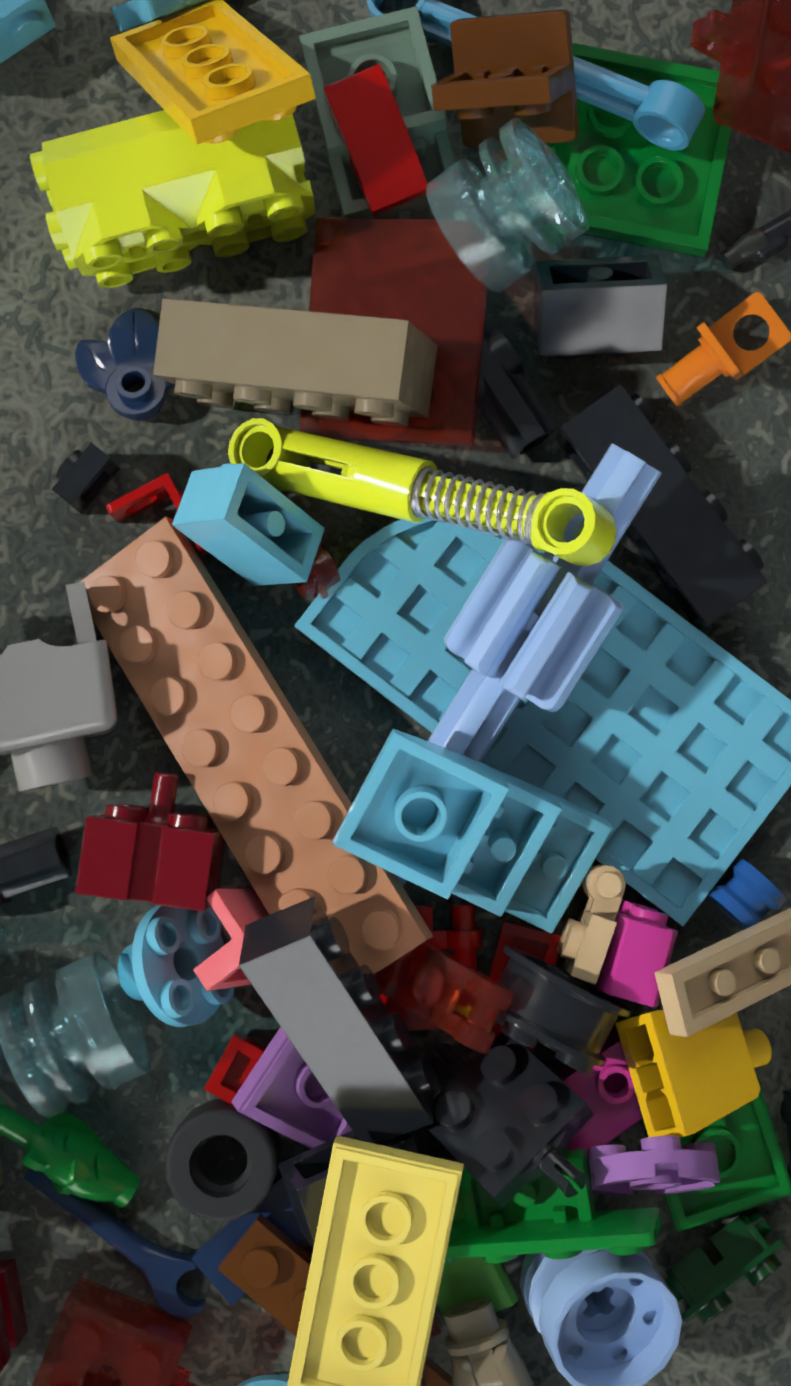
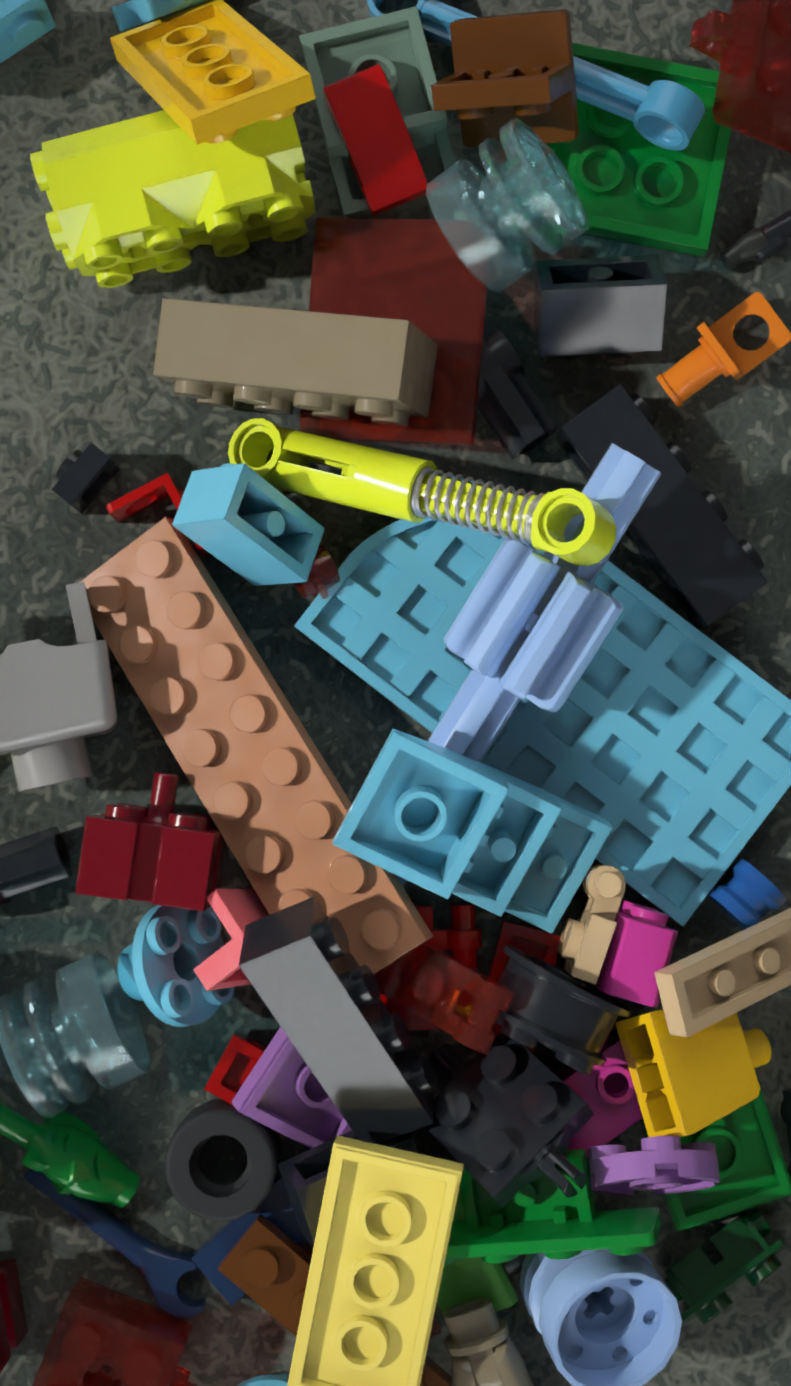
(123, 362): dark blue plate -> none

